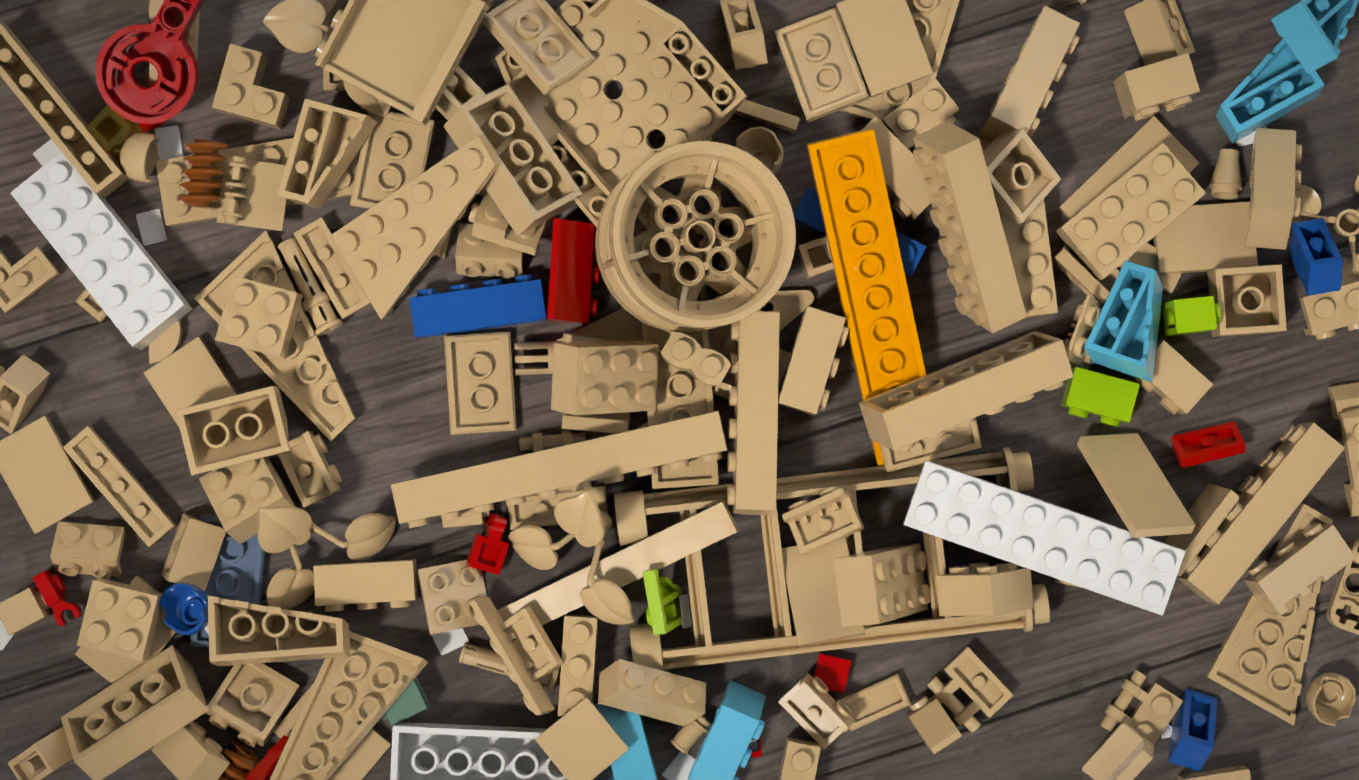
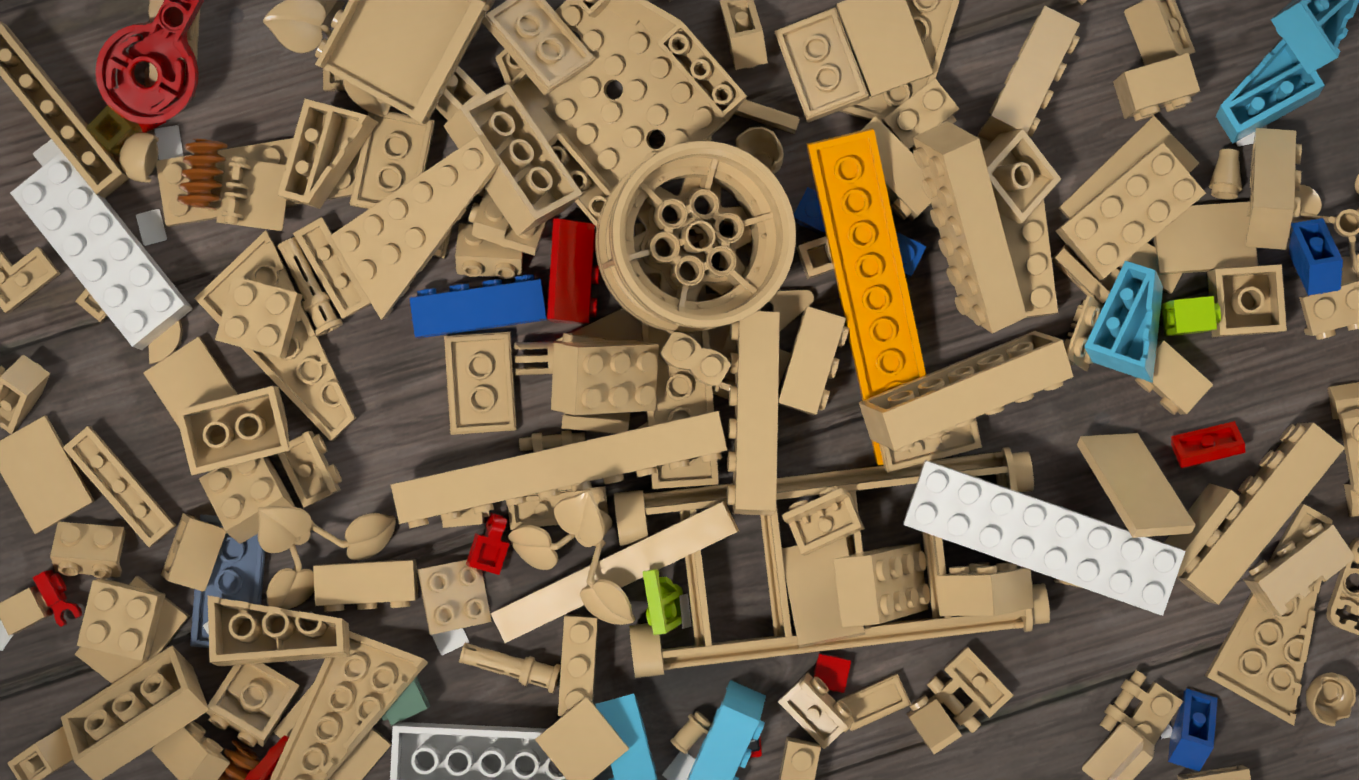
(185, 608): blue hair -> none
(241, 93): tan brick -> none
(523, 649): tan bracket -> none
(652, 692): tan brick -> none
(1101, 396): lime brick -> none

